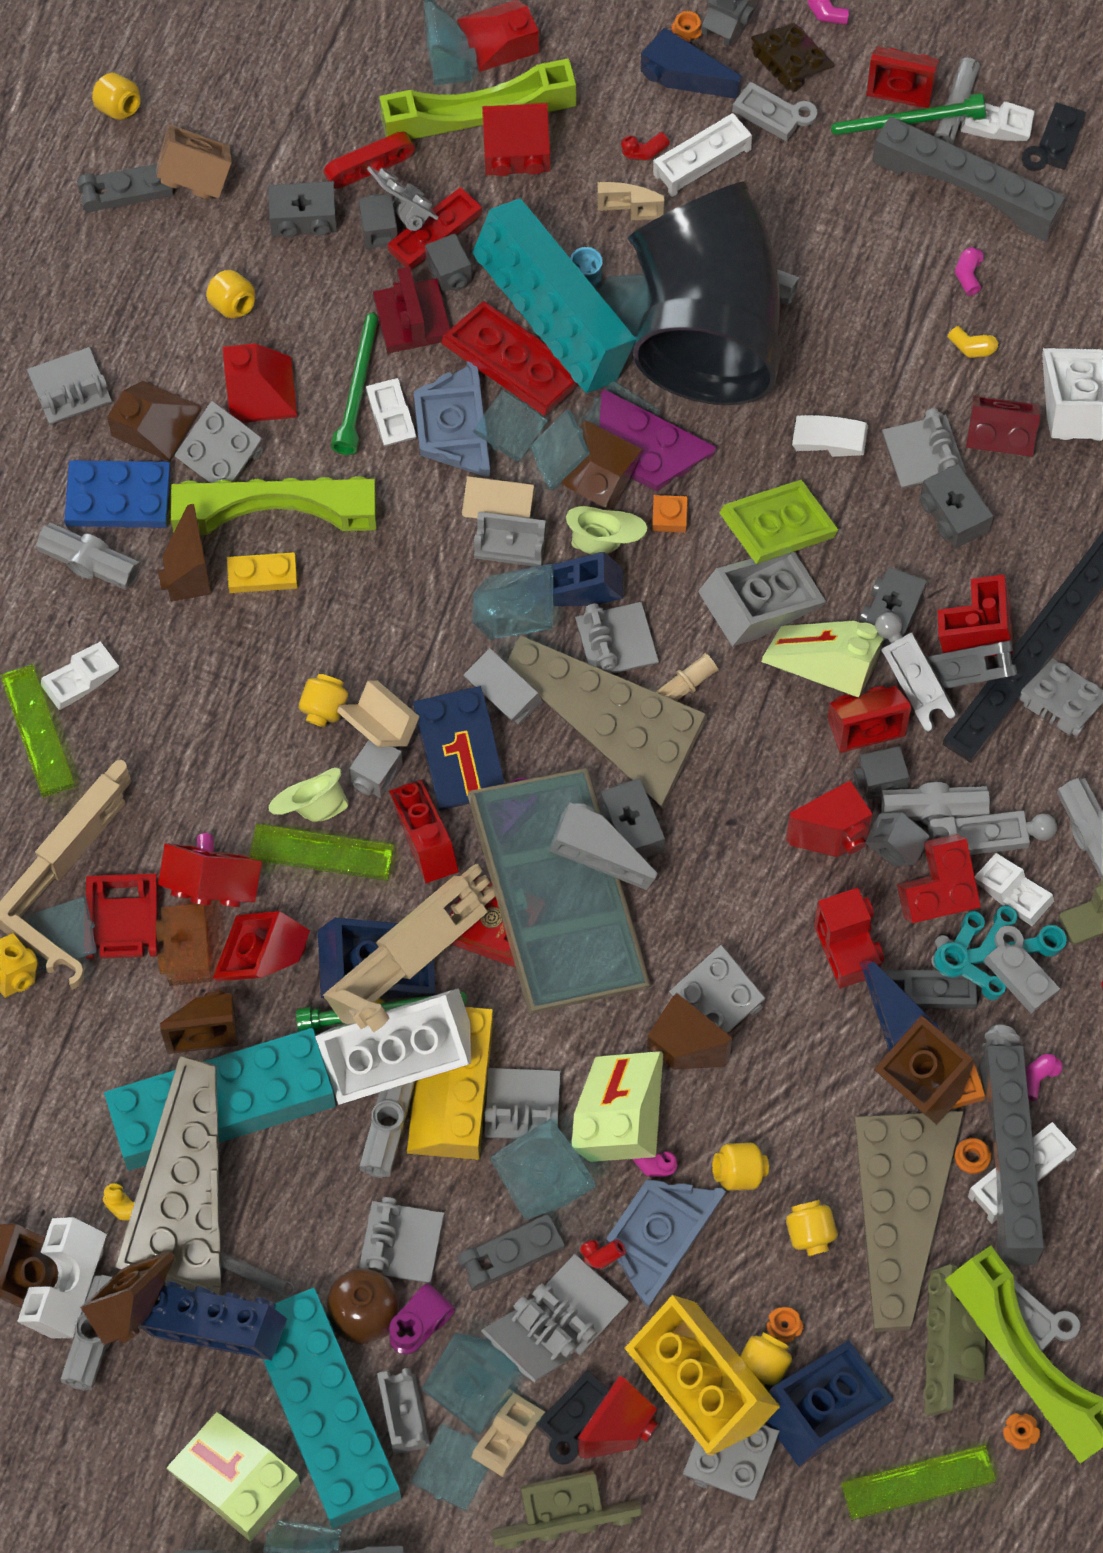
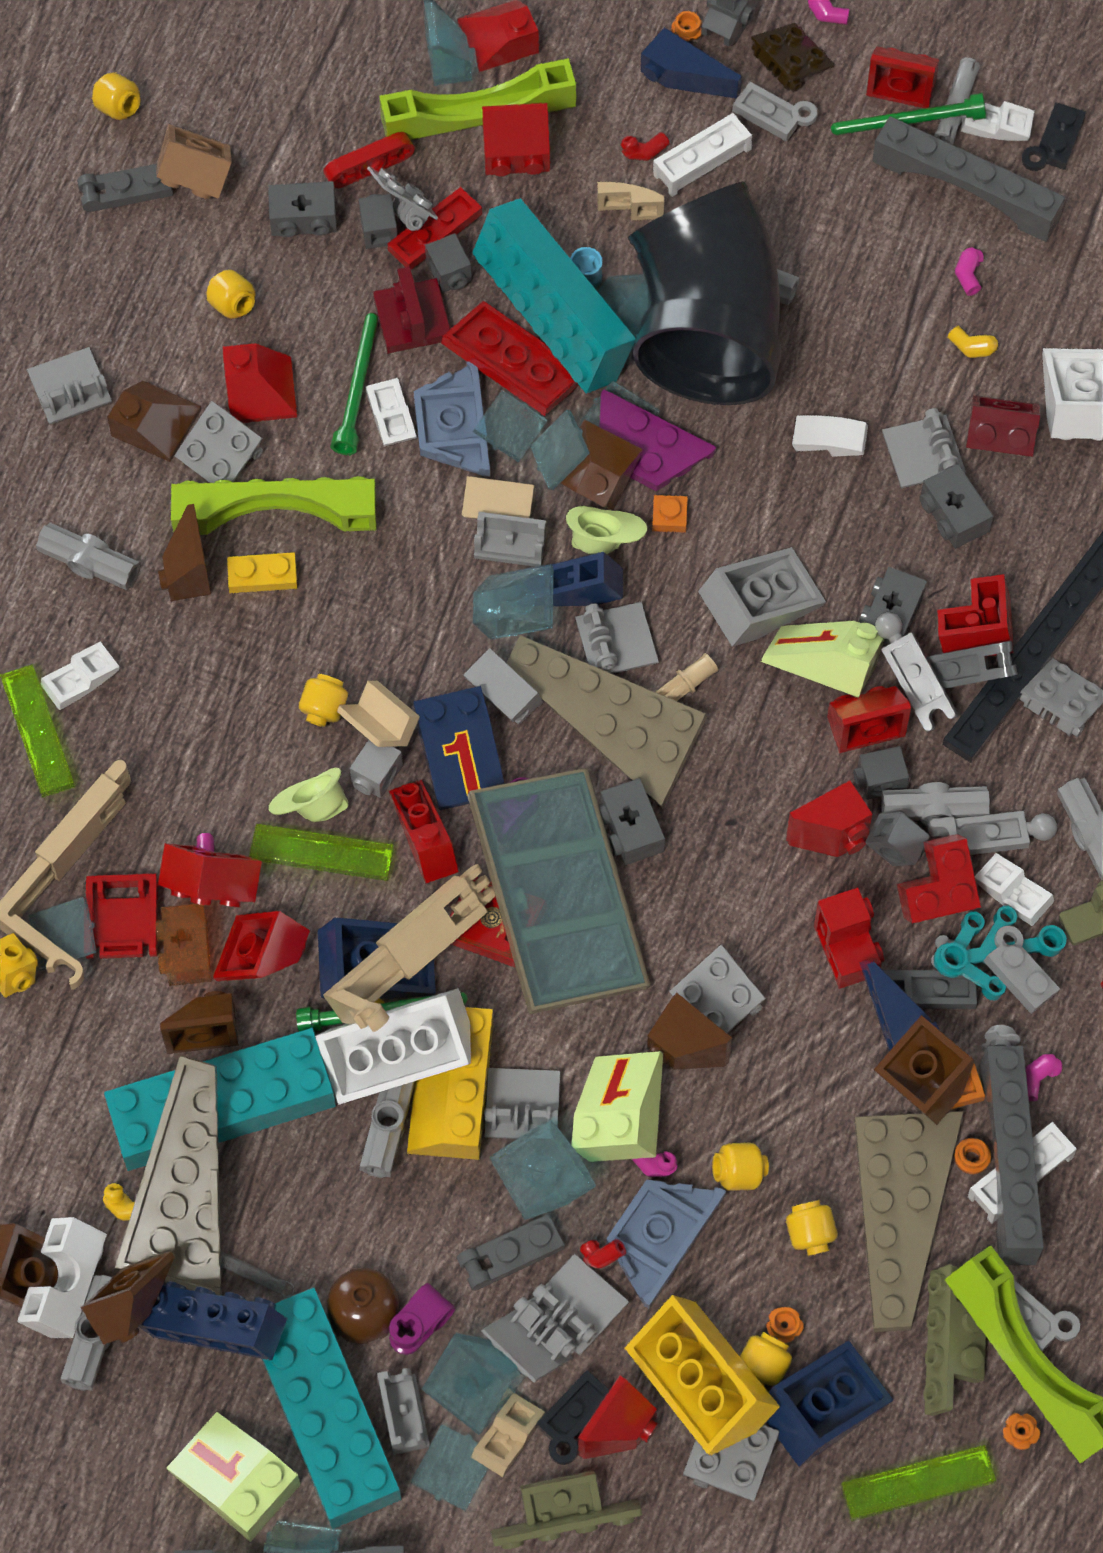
(117, 494): blue plate -> none
(401, 1241): light grey hinge -> none
(597, 844): light grey slope -> none
(778, 521): lime plate -> none

